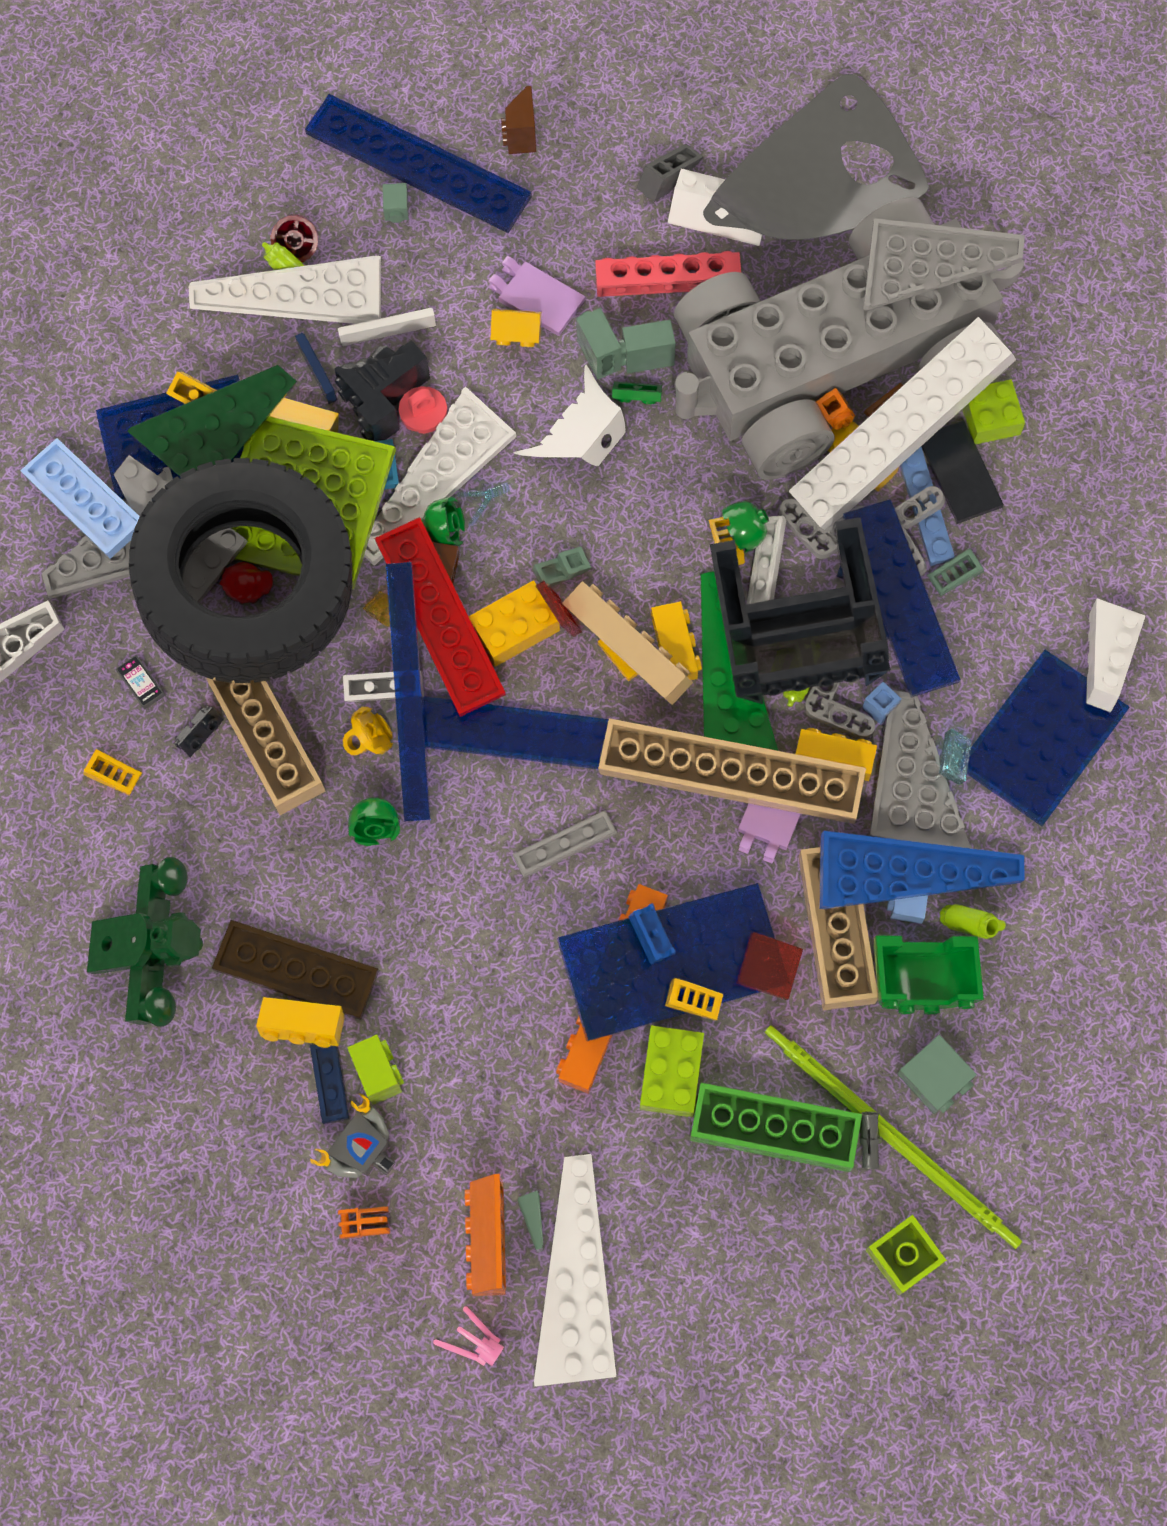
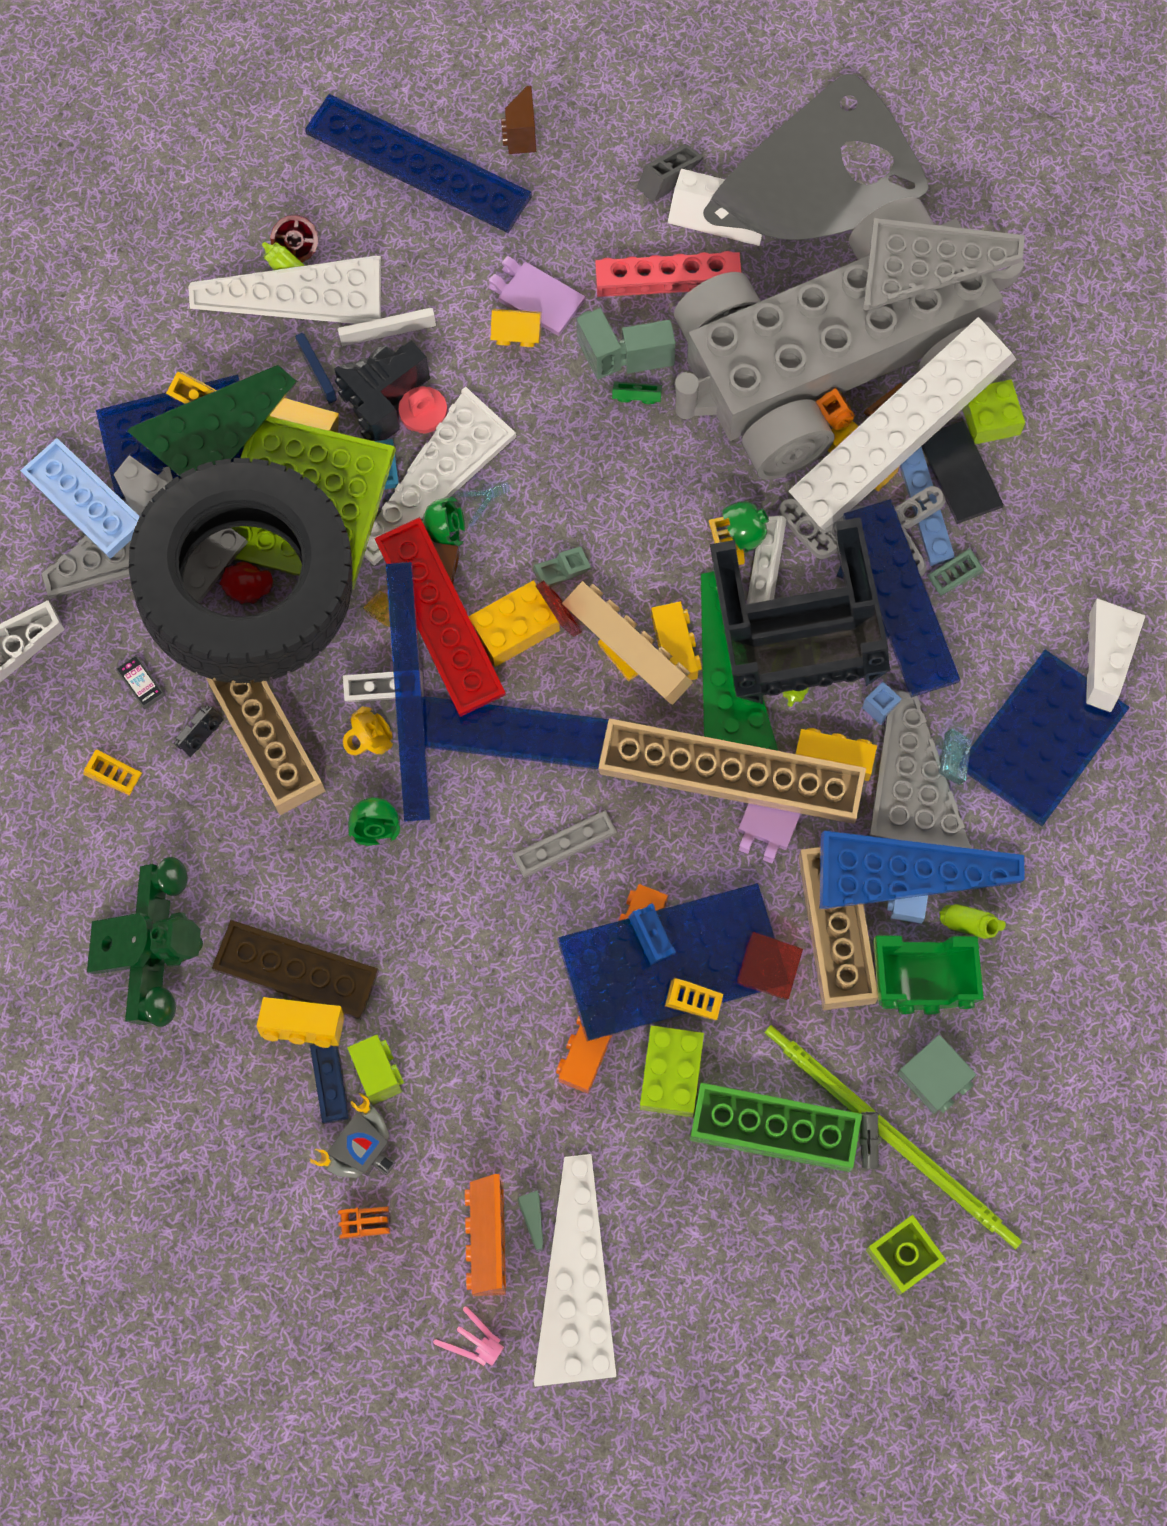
(395, 202): sand green brick -> none
(583, 427): white piece -> none
(830, 707): light grey beam -> none

